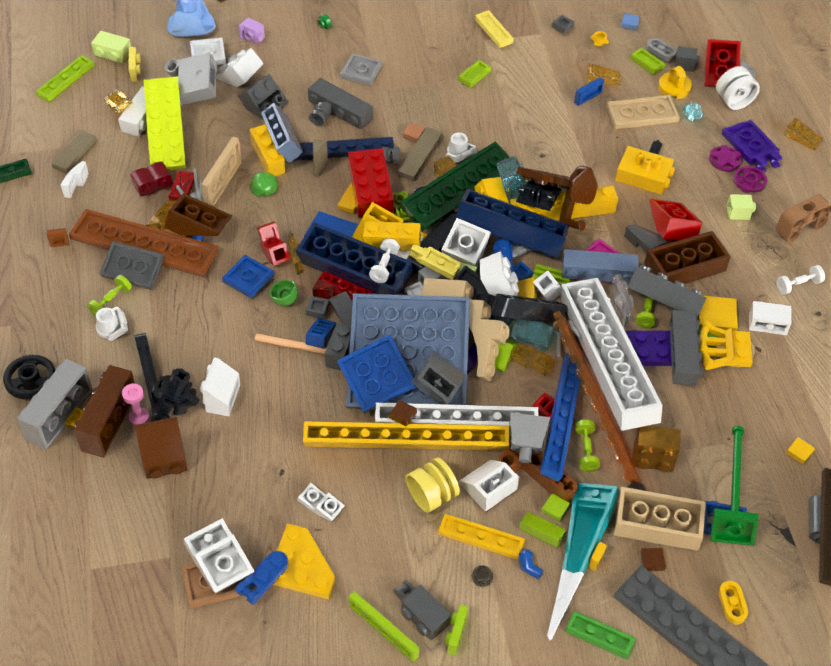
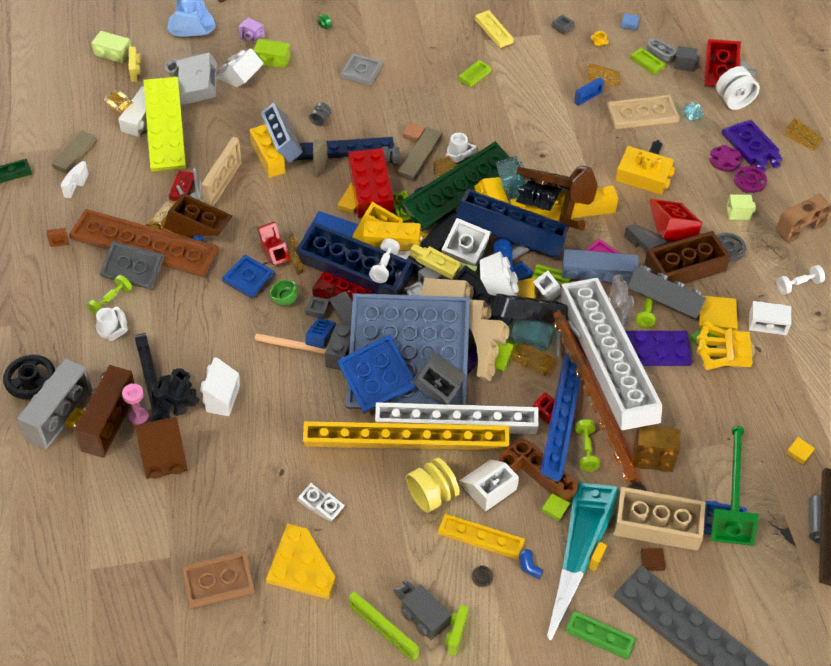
(64, 78): lime tile -> none
(151, 178): dark red brick -> none
(214, 46): white plate -> none
(218, 555): white slope -> none
(262, 95): dark grey slope -> none
(263, 184): bright green hair -> none
(263, 577): blue plate -> none
(273, 52): none -> lime brick
(342, 103): dark grey brick -> none
(402, 413): reddish brown tile -> none
(527, 434): light grey torso -> none
(542, 529): lime slope -> none
(675, 83): yellow tile -> none
(684, 347): dark grey brick -> none
(731, 246): none -> dark grey wheel
(734, 603): yellow plate -> none

